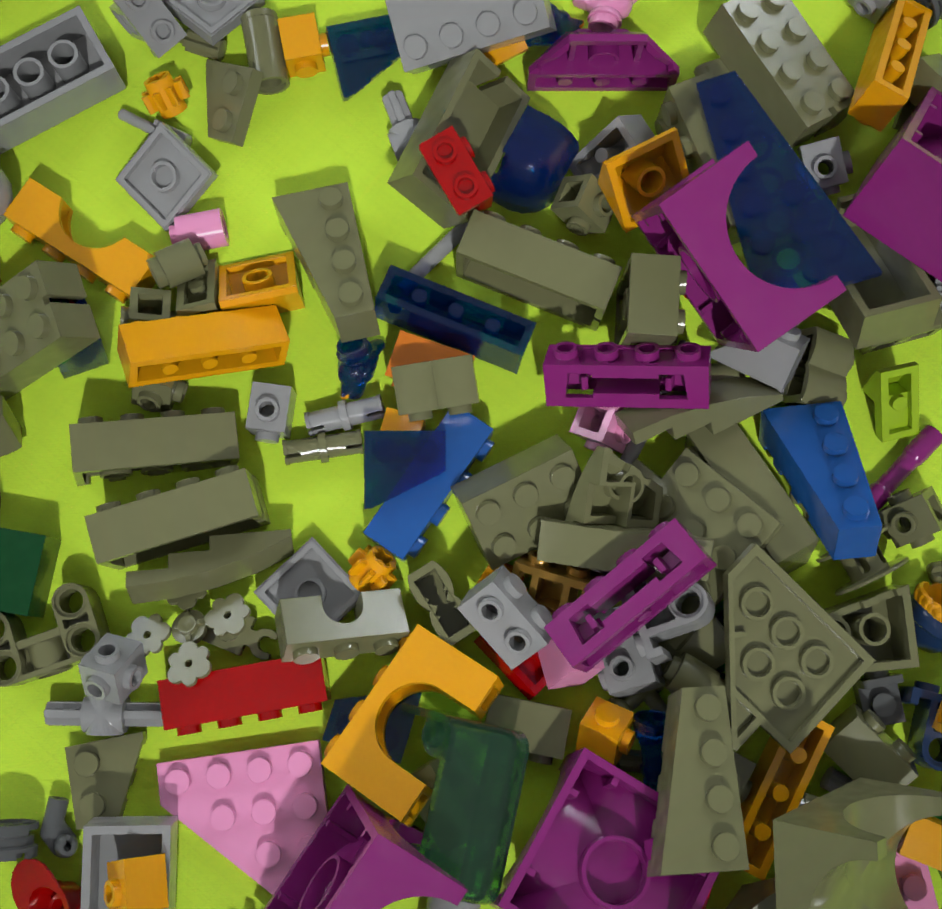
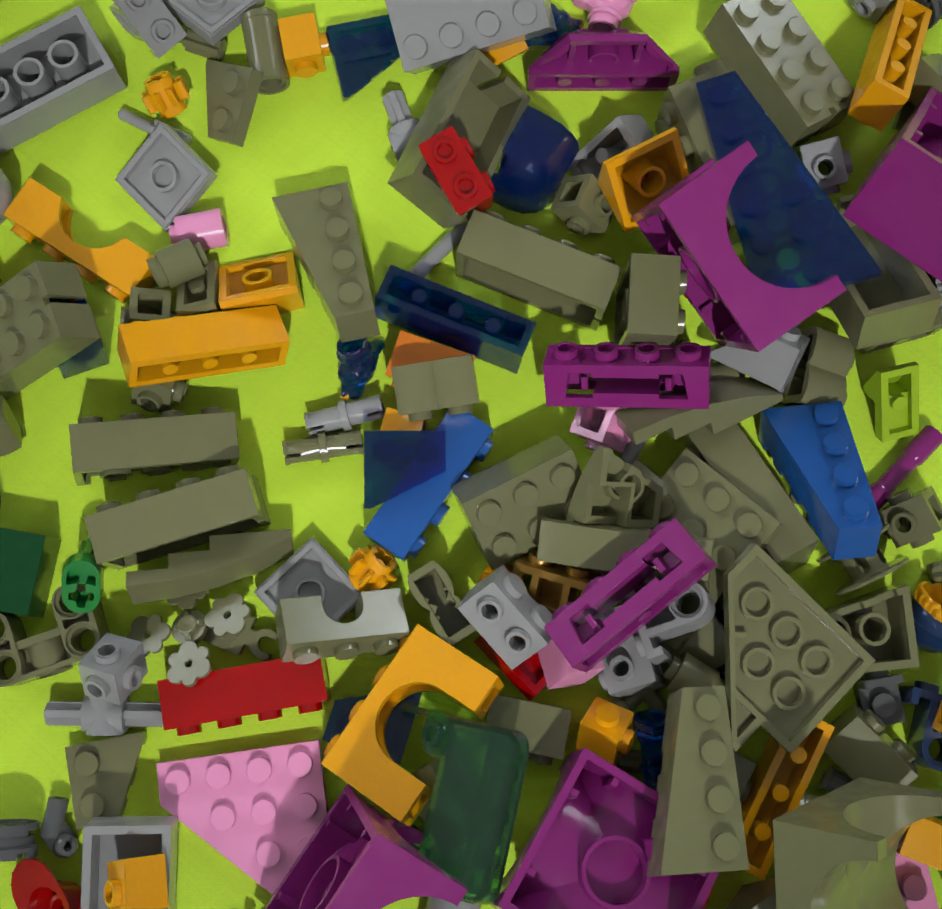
(82, 569): none -> green piece
(270, 412): light grey brick -> none

